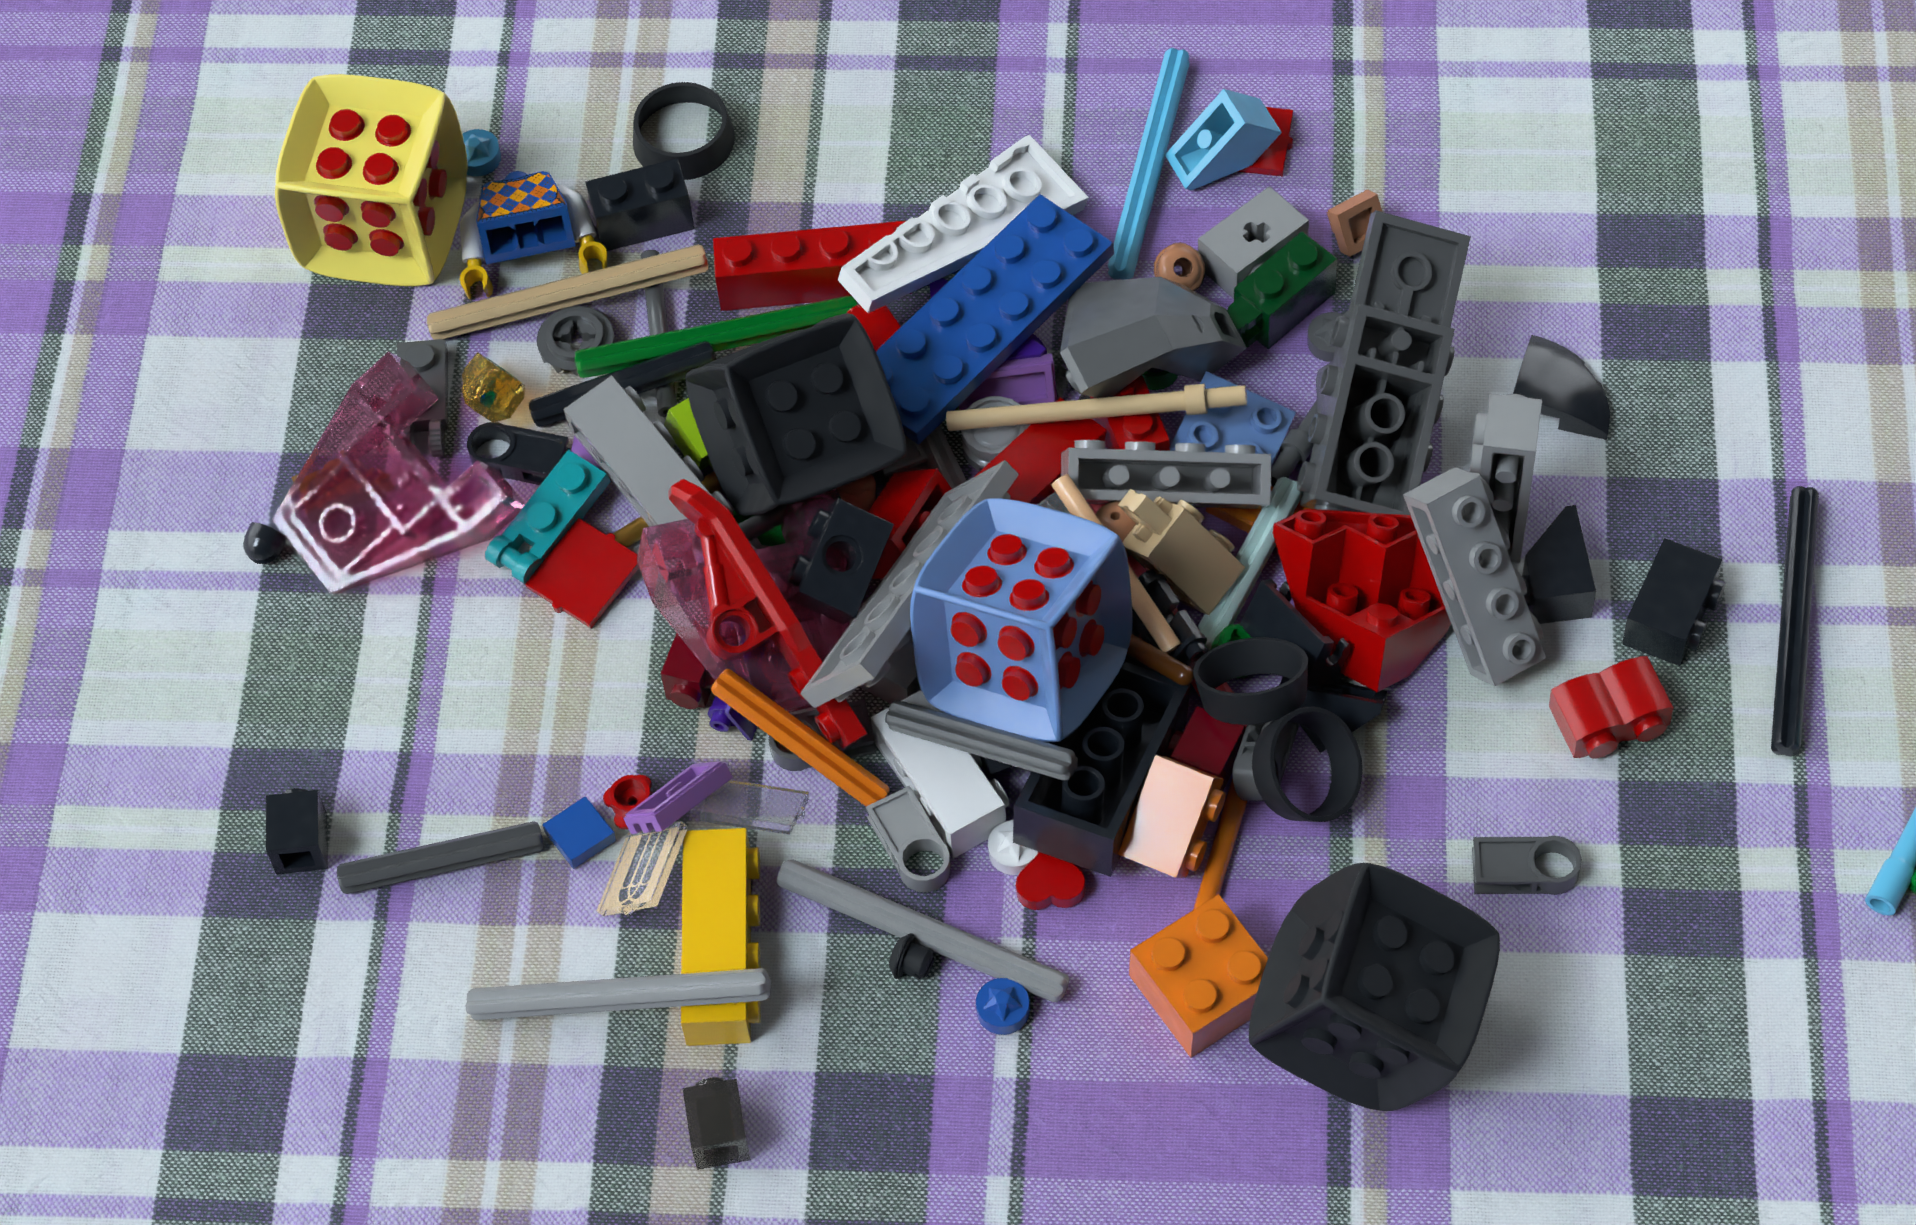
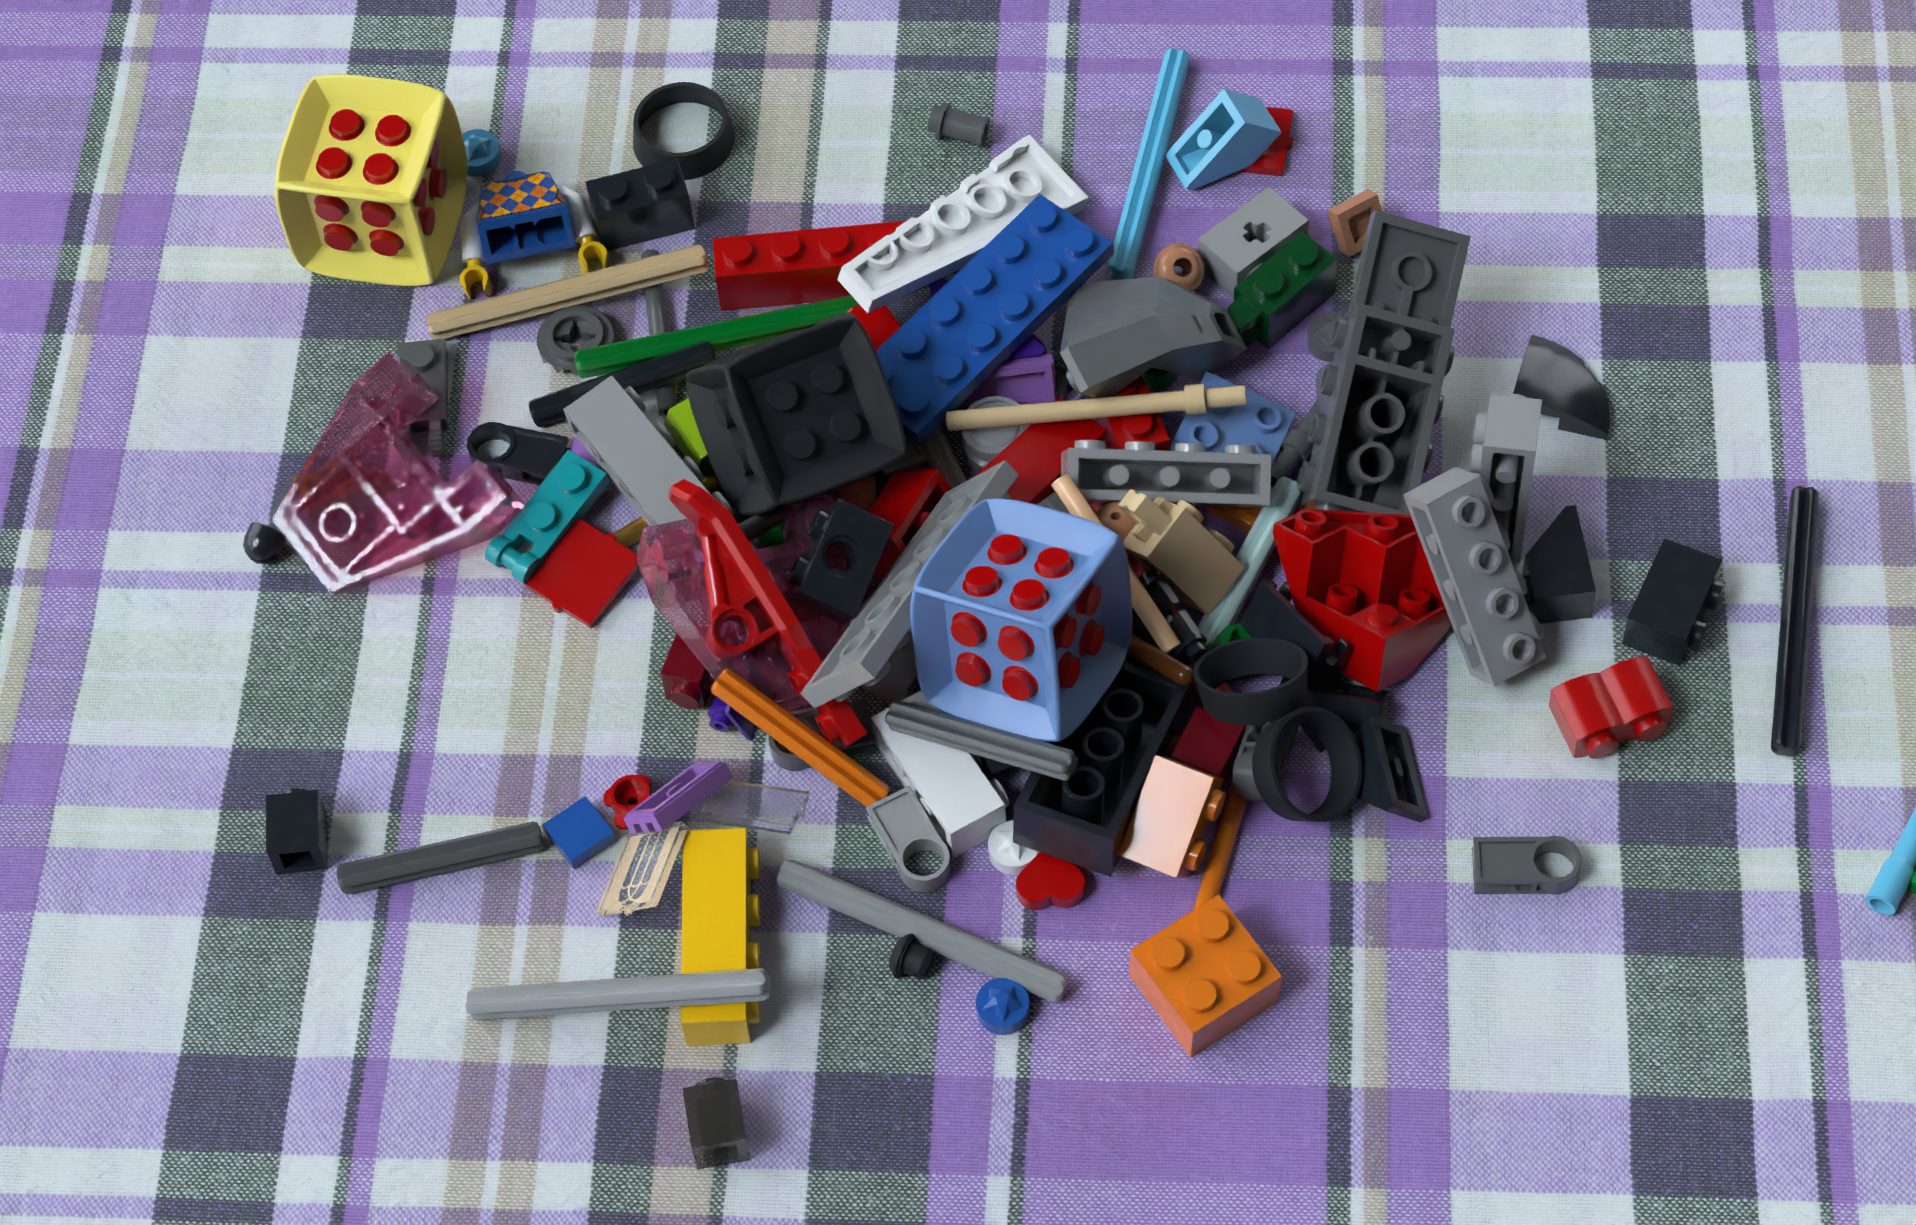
(491, 389): clear yellow rock -> none
(958, 124): none -> dark grey pin
(1375, 988): black piece -> none
(1389, 770): none -> black slope

